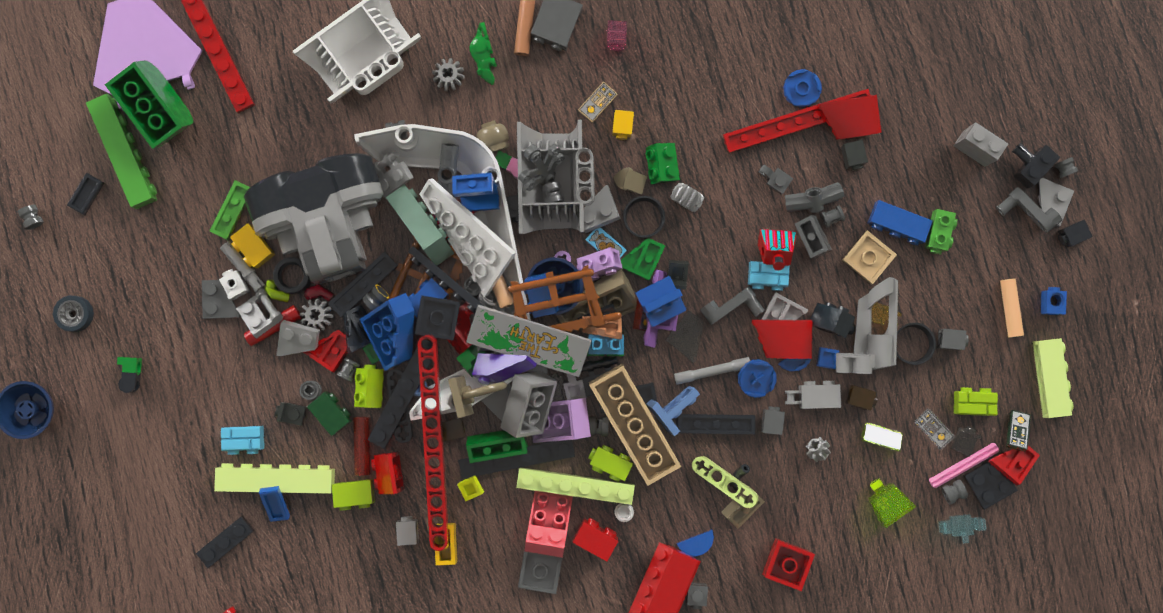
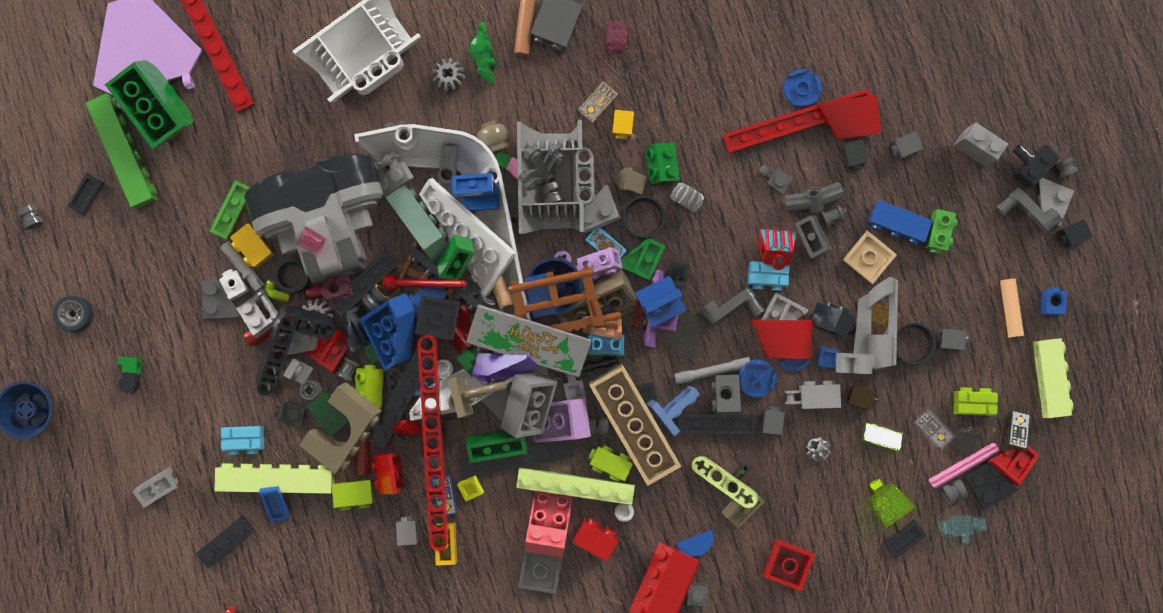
(156, 487): none -> light grey hinge
(282, 343): none -> black beam
(298, 371): none -> light grey bracket
(311, 241): none -> clear pink brick
(344, 291): none -> clear pink brick
(361, 416): none -> dark tan arch
(391, 283): none -> red piece
(409, 428): none -> red slope
(445, 369): none -> white plate
(451, 502): none -> tile
(455, 258): none -> green brick
(726, 385): none -> dark grey brick
(904, 539): none -> black tile
(906, 146): none -> dark grey brick

